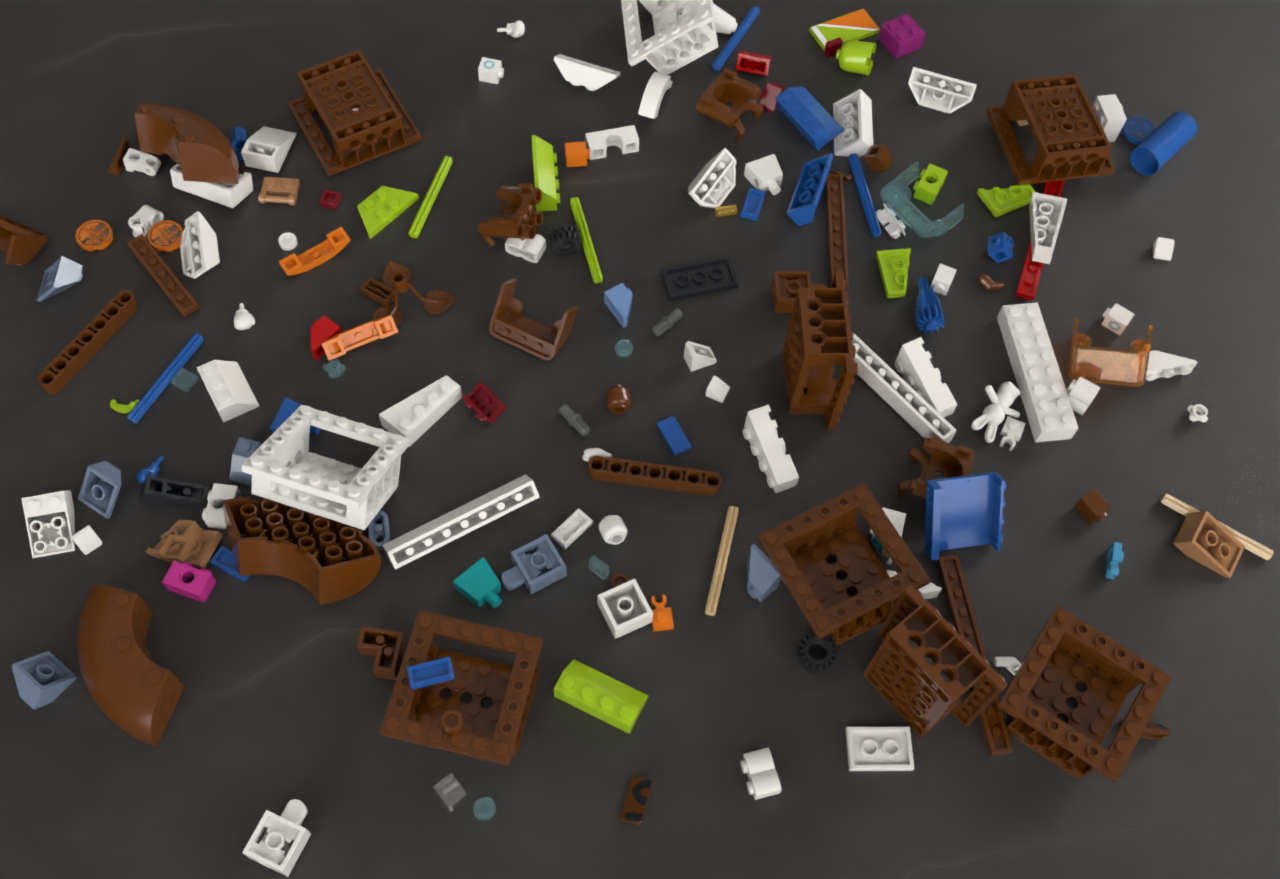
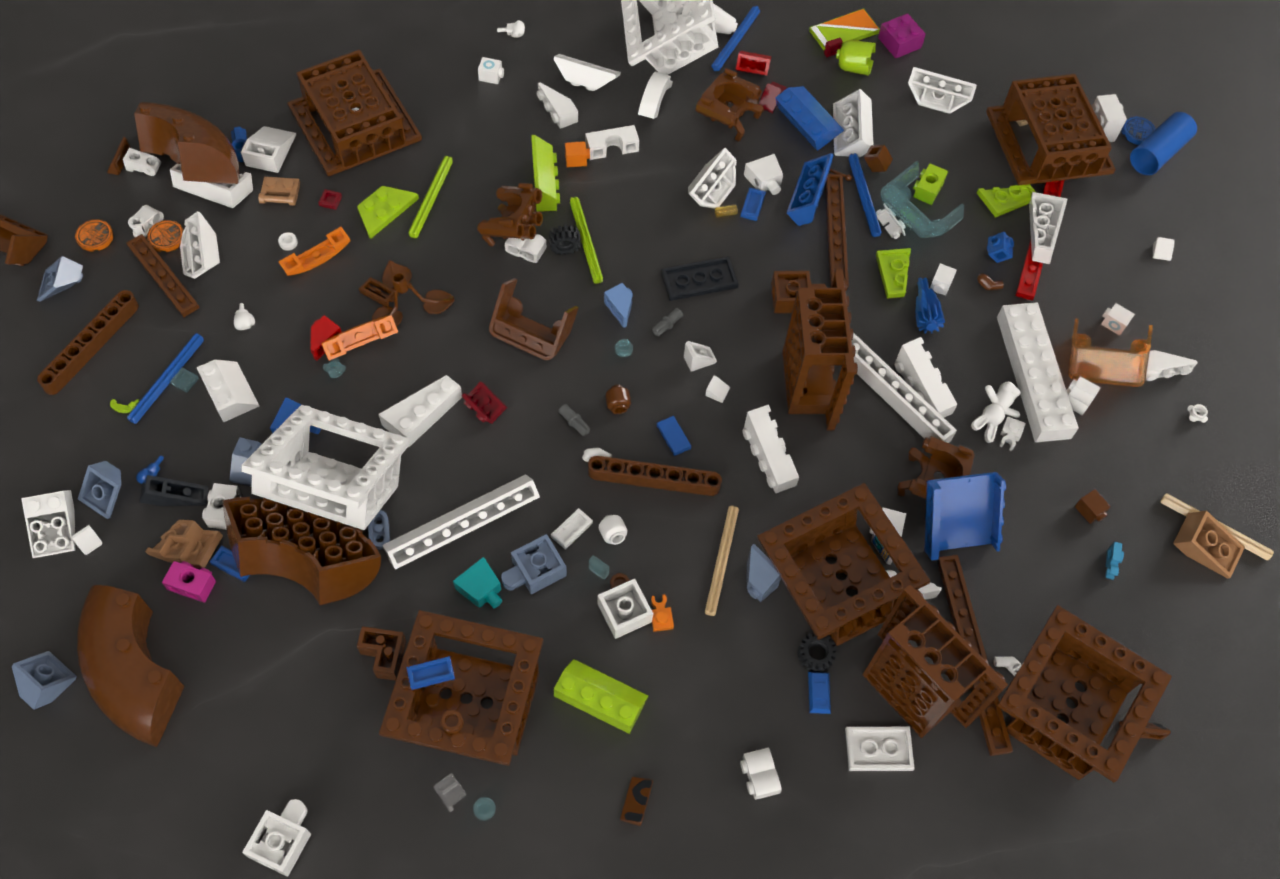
(560, 107): none -> white slope
(819, 692): none -> blue tile

